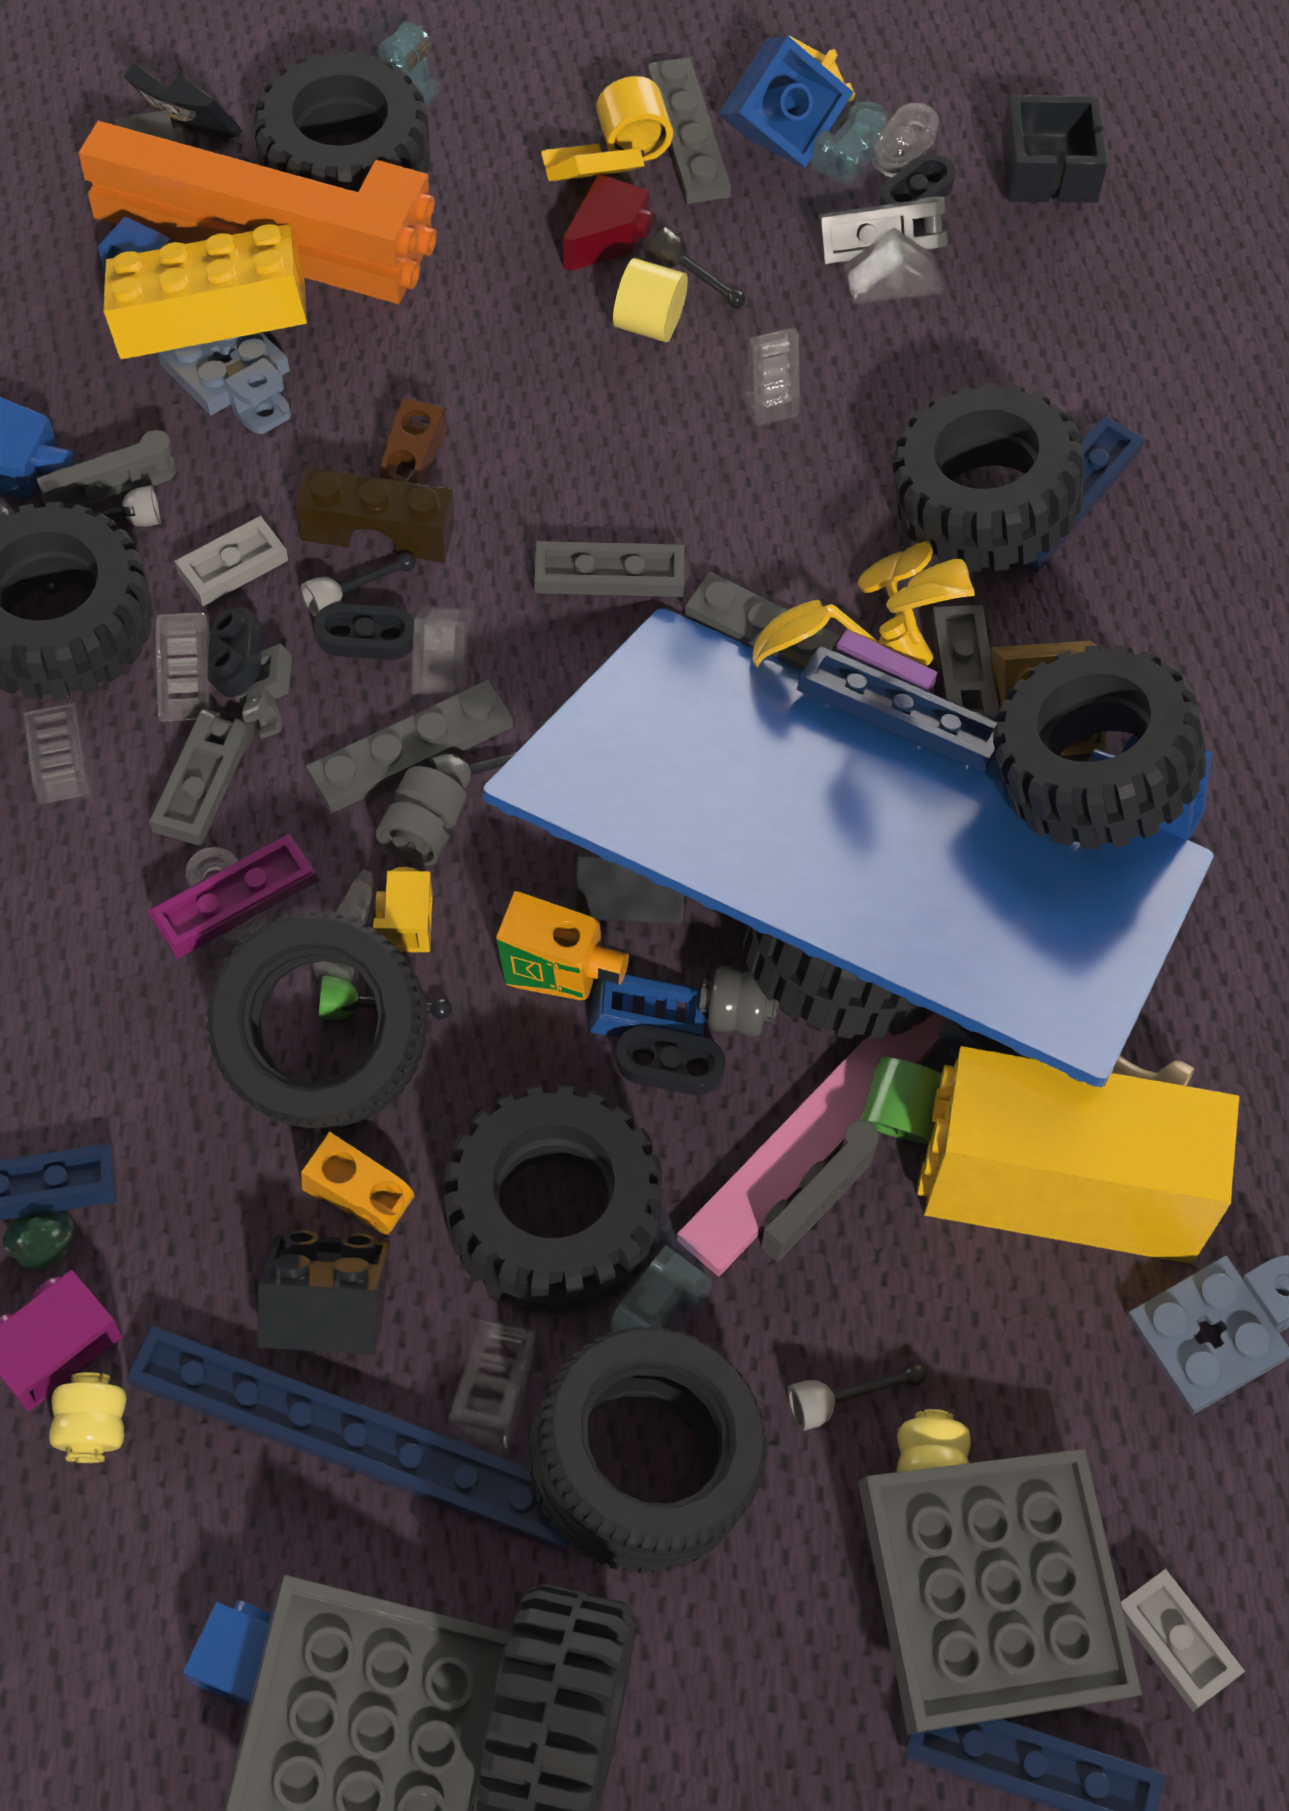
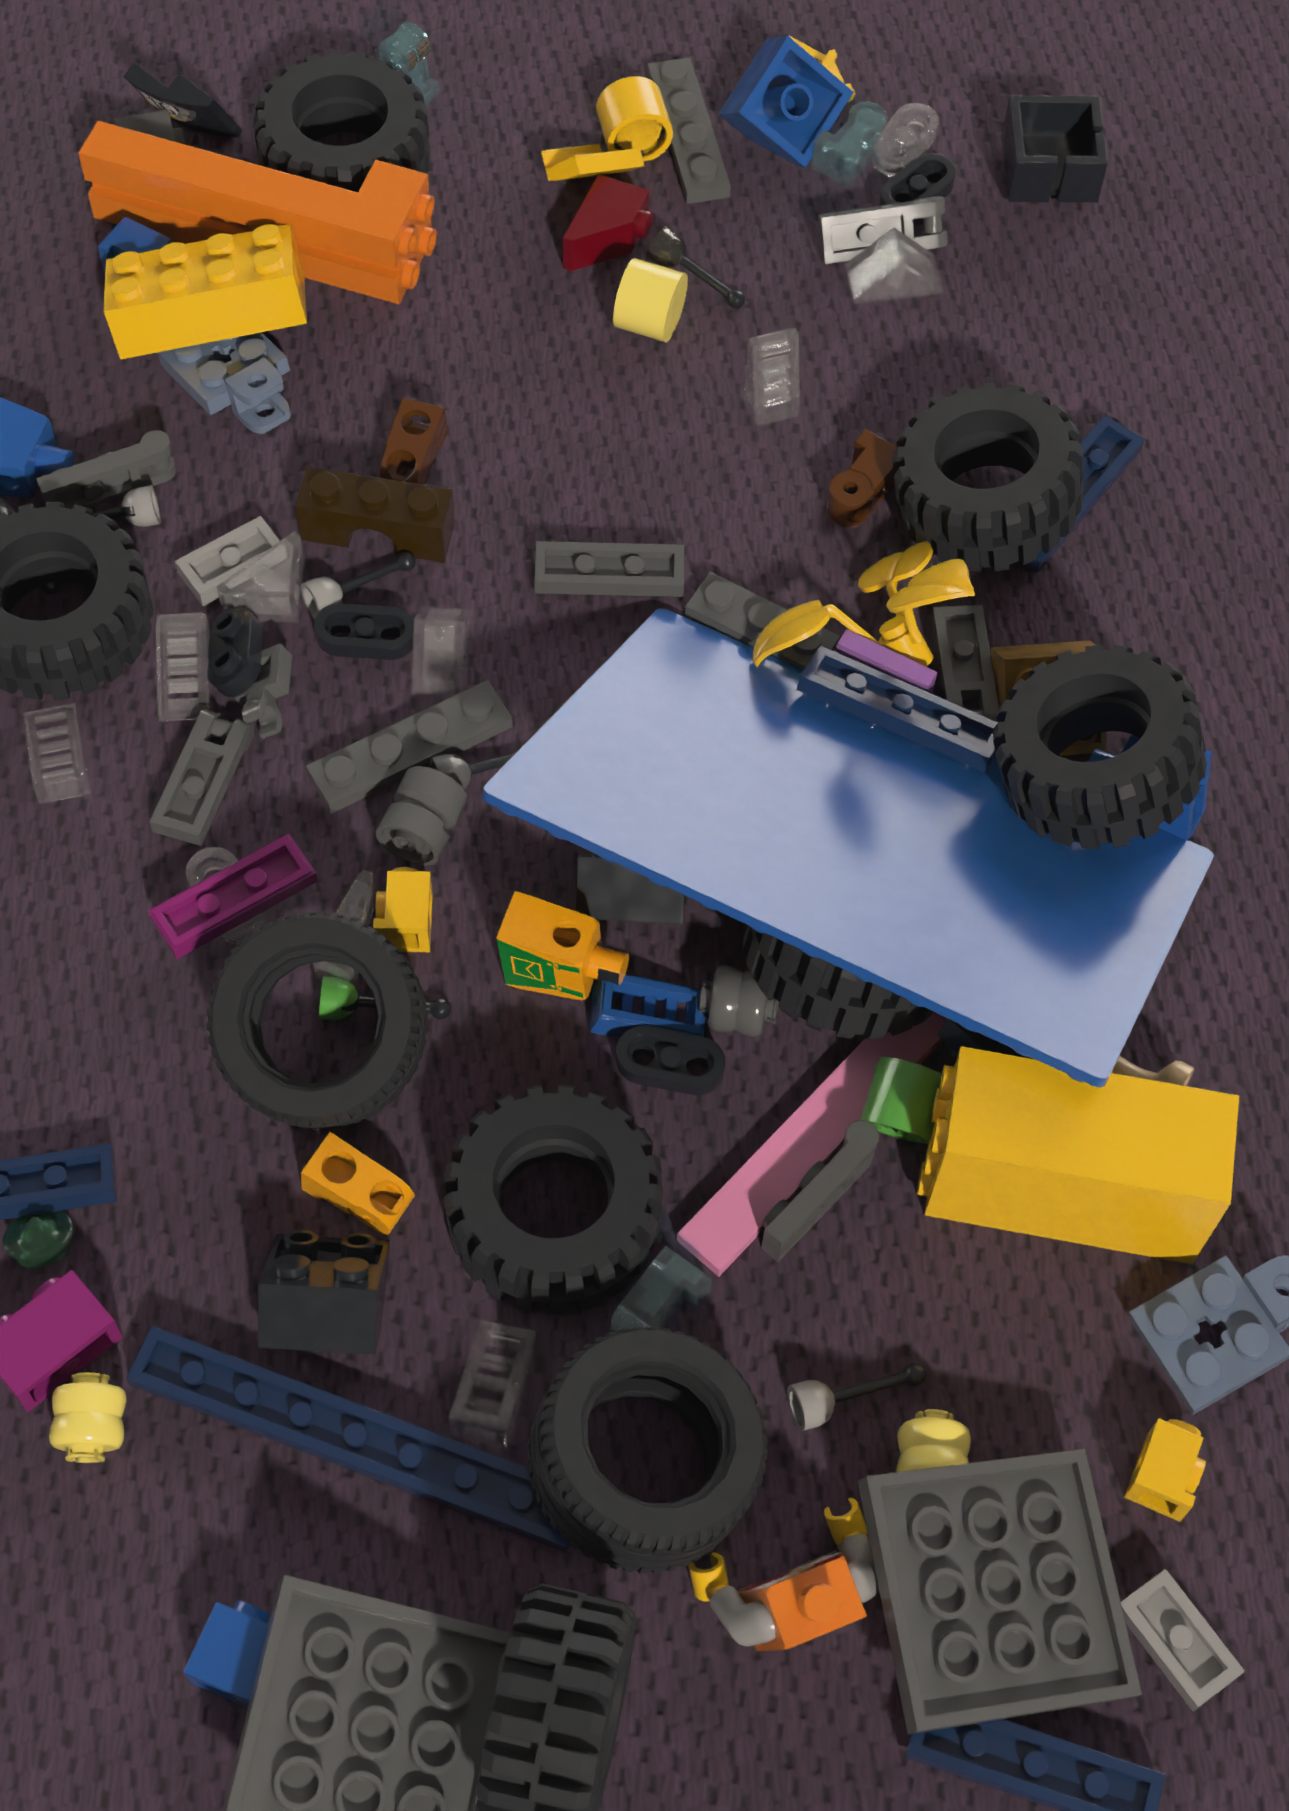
(269, 583): none -> clear slope
(800, 1600): none -> torso
(867, 482): none -> reddish brown leg
(1168, 1469): none -> yellow brick

